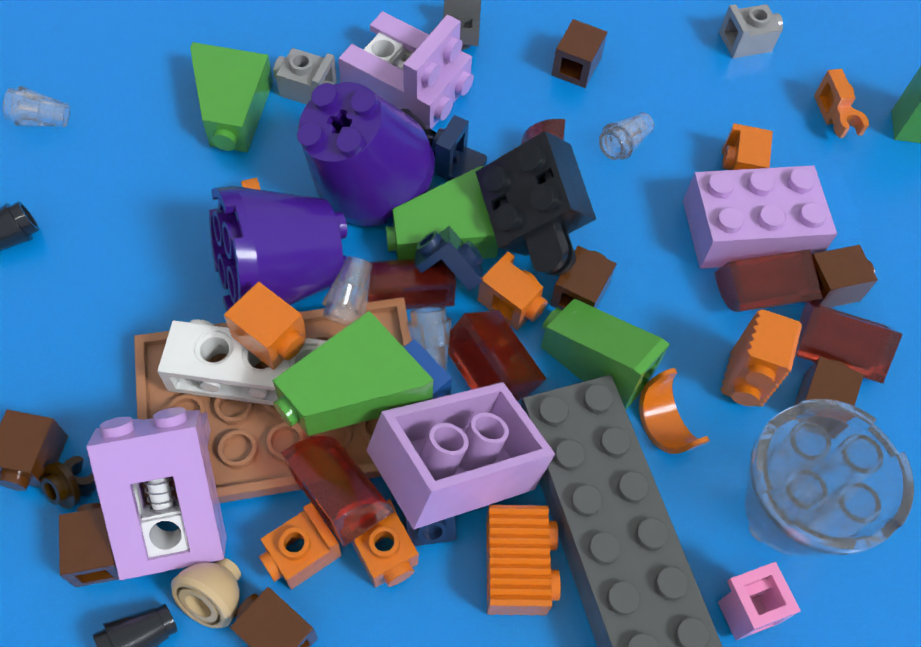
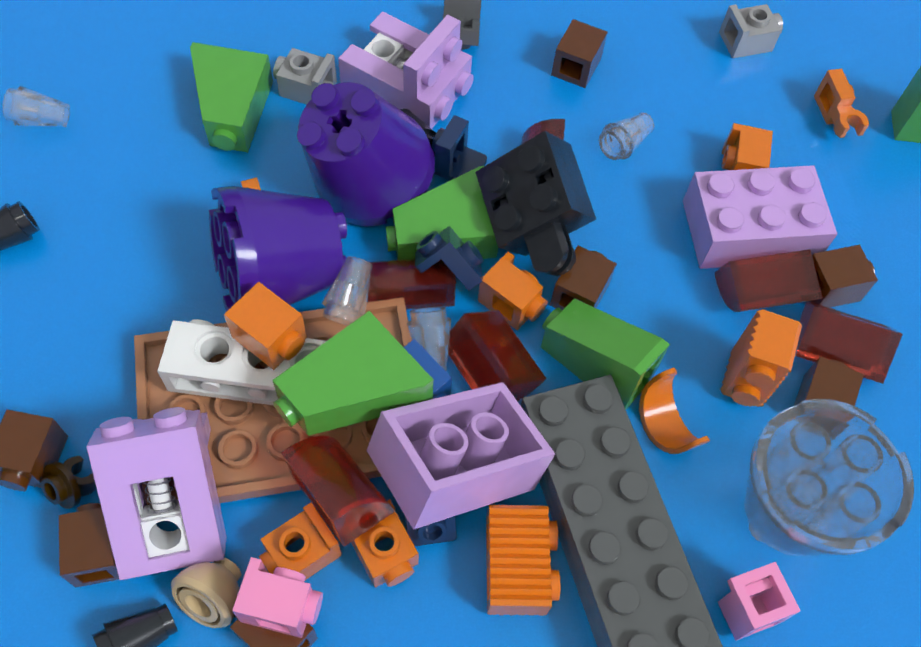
(277, 600): none -> bright pink brick

